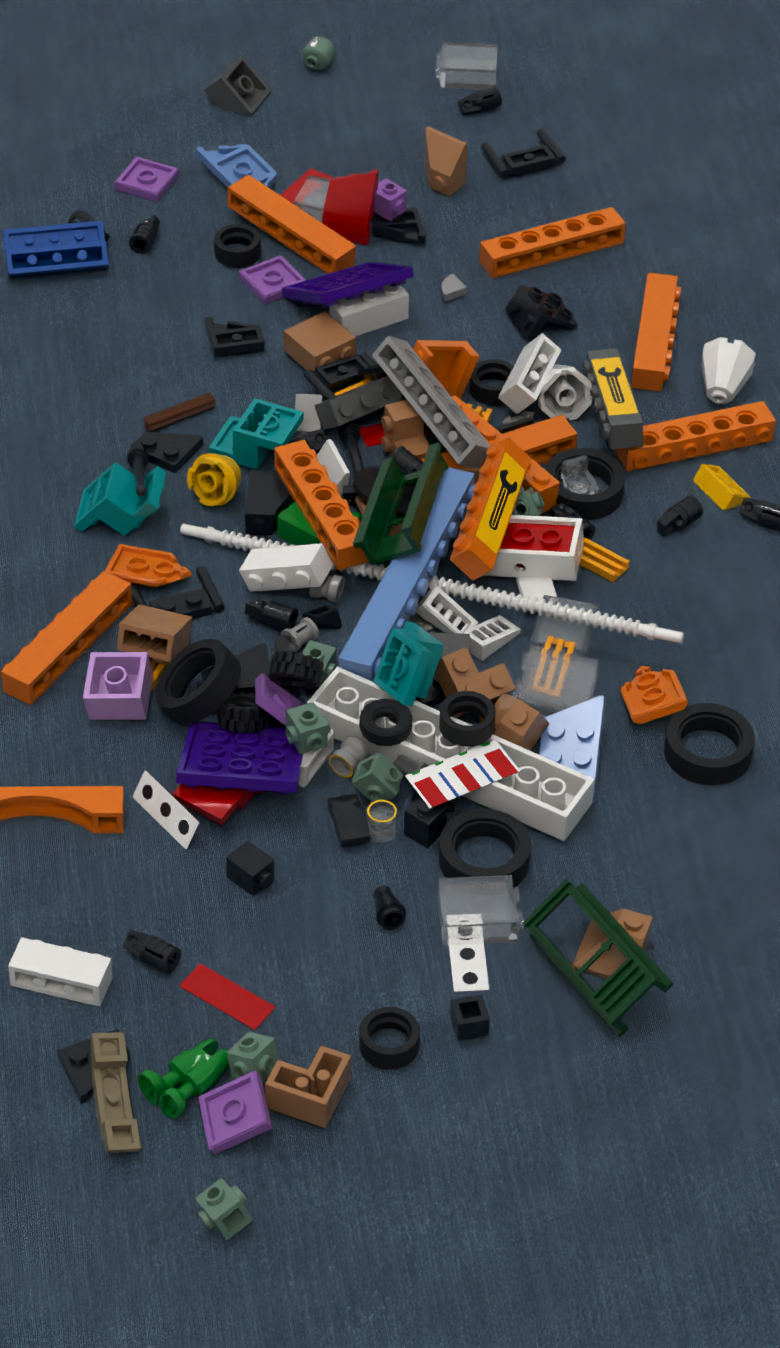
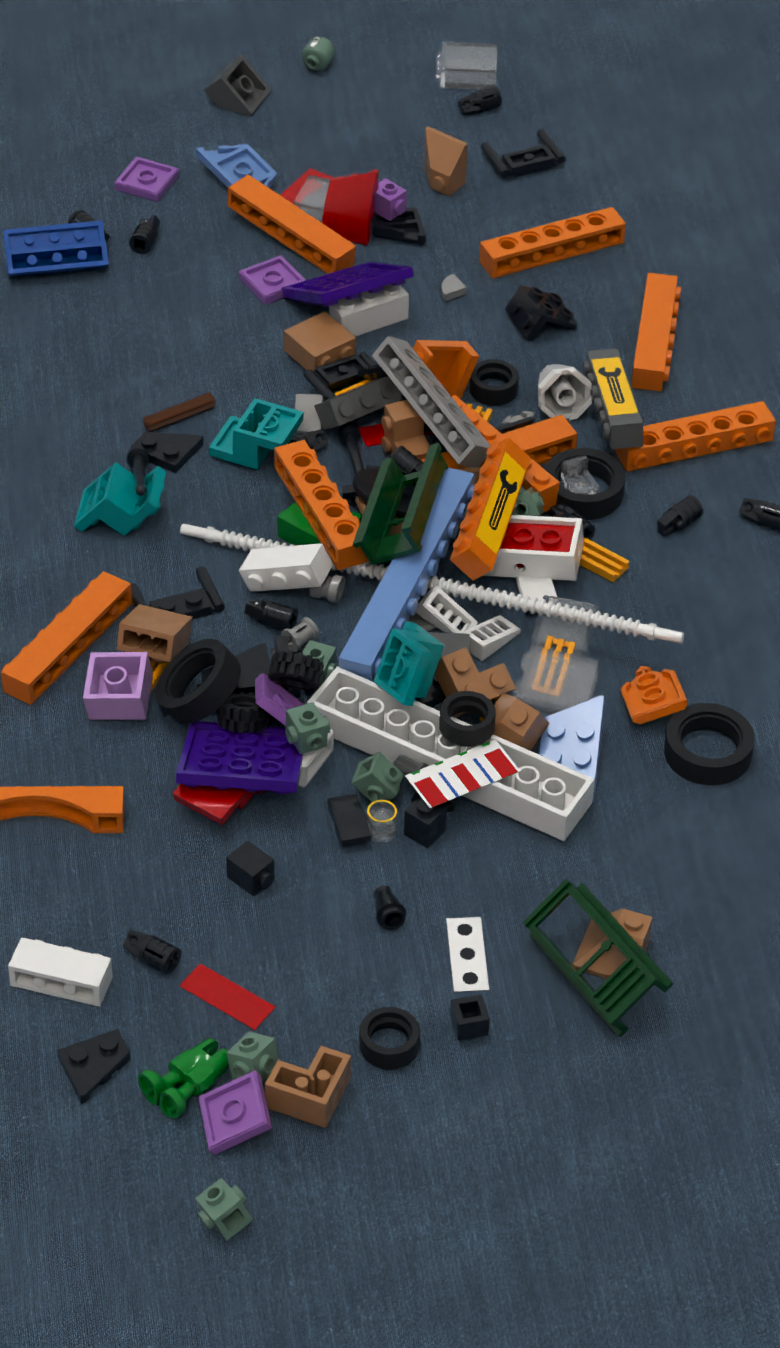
(111, 1093): dark tan slope -> none
(146, 566): orange tile -> none
(166, 809): white sticker -> none
(214, 478): yellow cone -> none
(234, 337): black wing -> none
(237, 256): black tyre -> none
(265, 501): black slope -> none
(324, 615): black slope -> none
(334, 464): white slope -> none
(346, 759): light grey wheel -> none
(385, 736): black tyre -> none
(478, 910): clear brick -> none
(485, 823): black tyre -> none
(529, 373): white brick -> none
(720, 486): yellow slope -> none
(726, 368): white cone -> none

